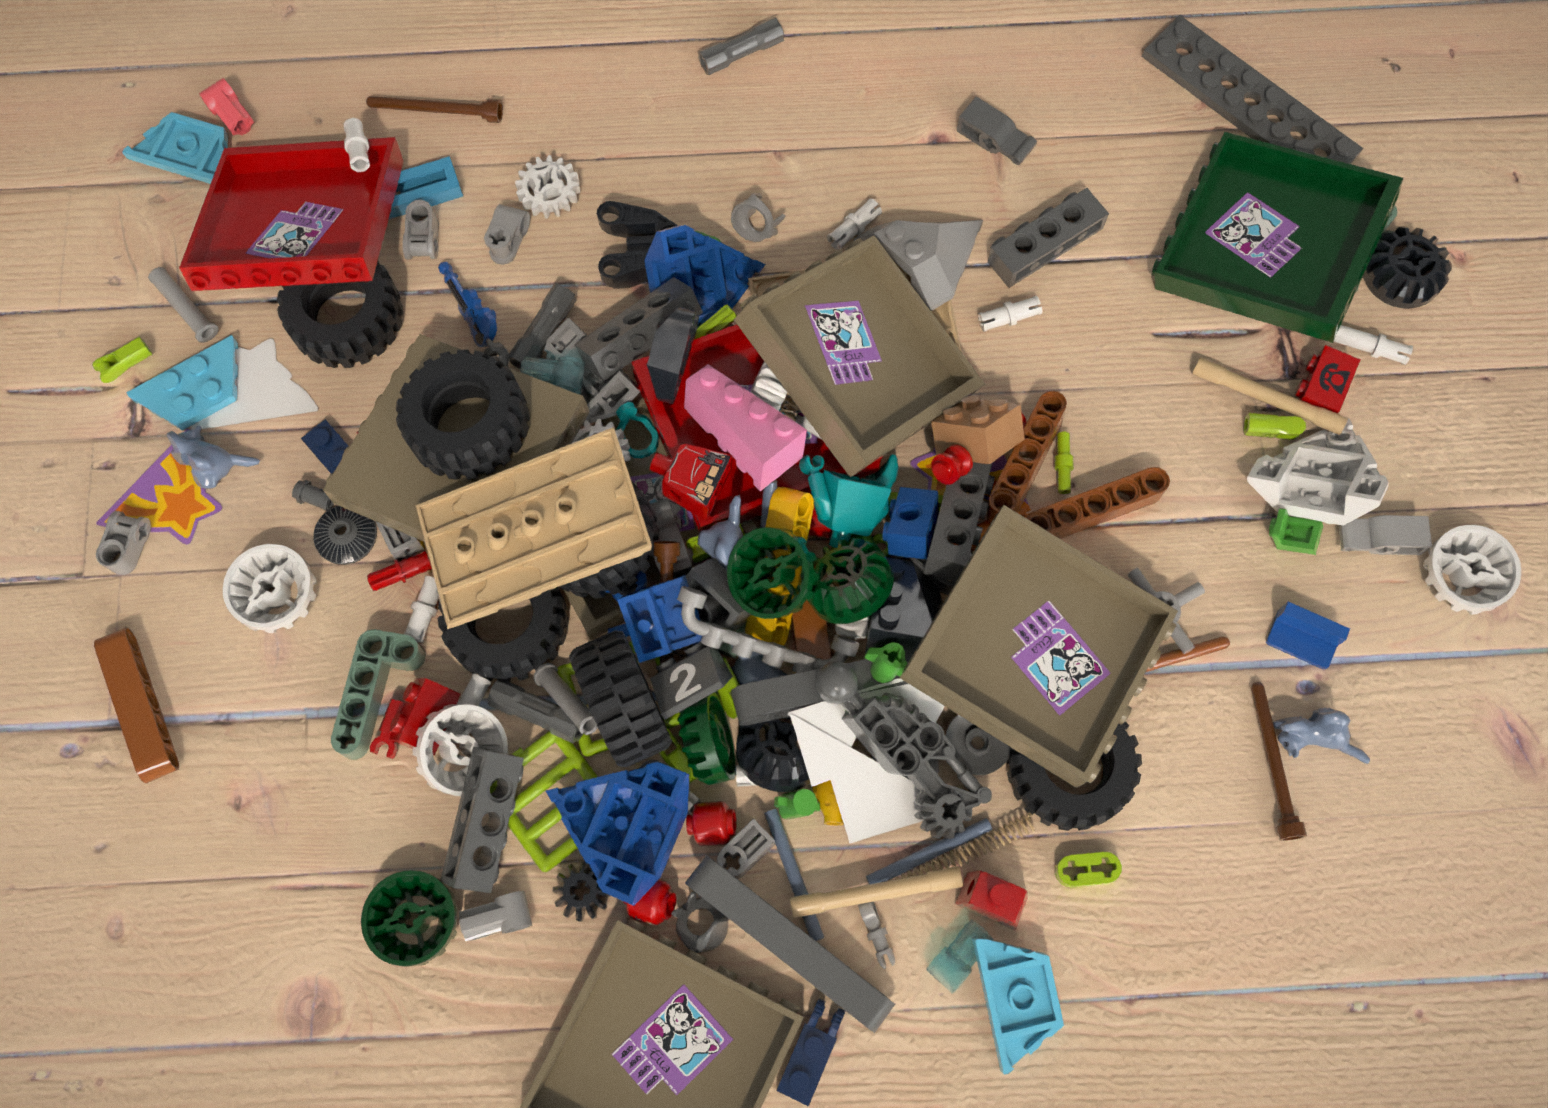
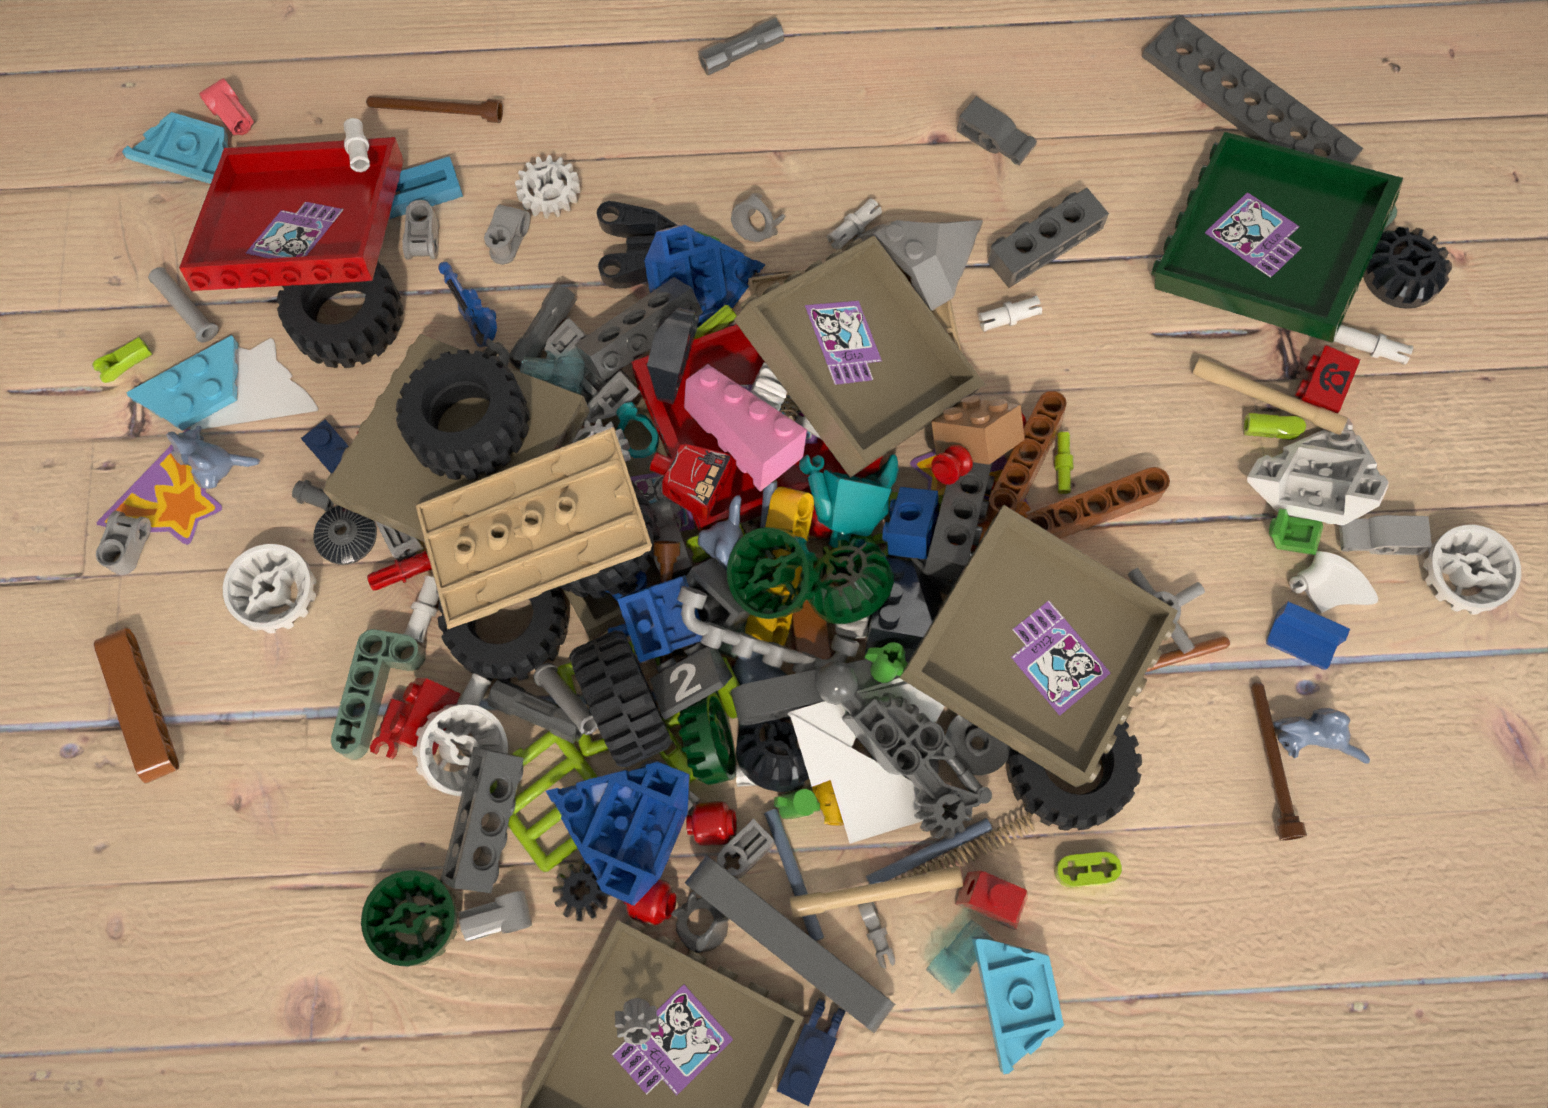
(636, 1021): none -> light grey gear
(1333, 582): none -> white arm

